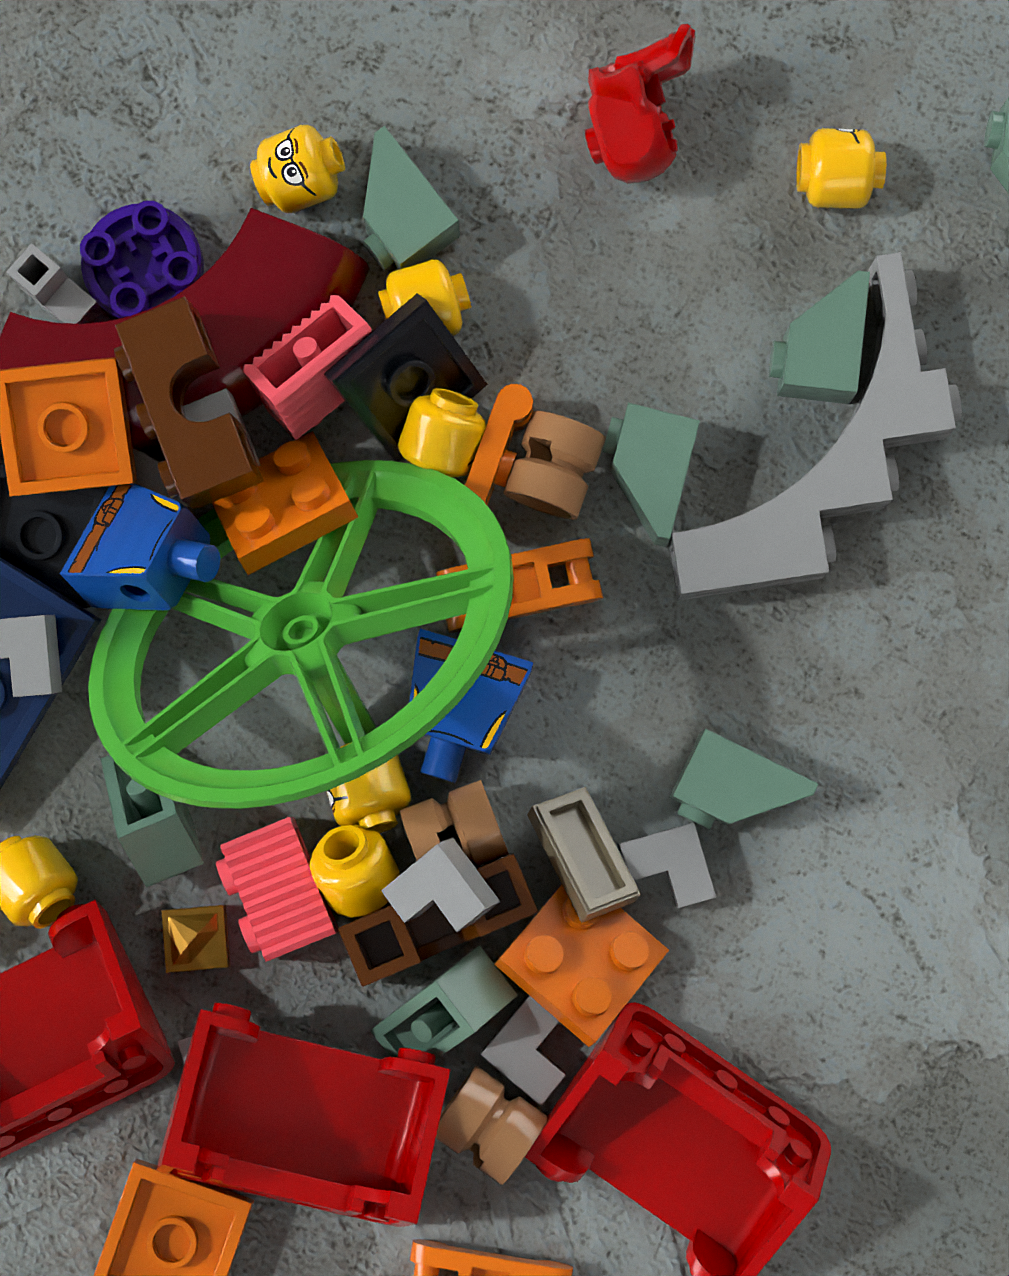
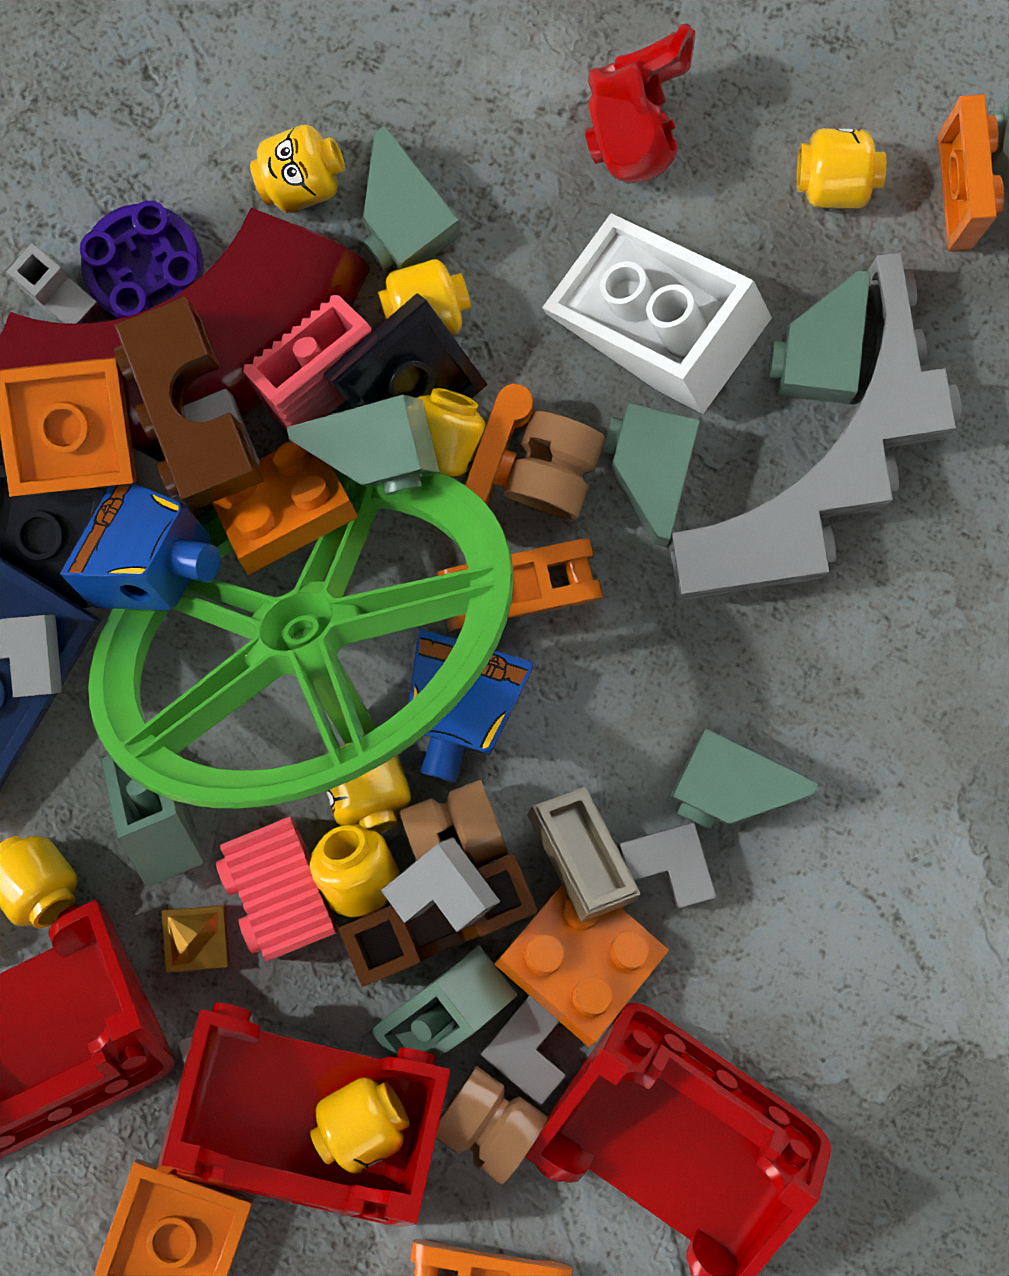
(359, 1125): none -> yellow head
(374, 443): none -> sand green slope
(660, 311): none -> white slope
(968, 185): none -> orange plate

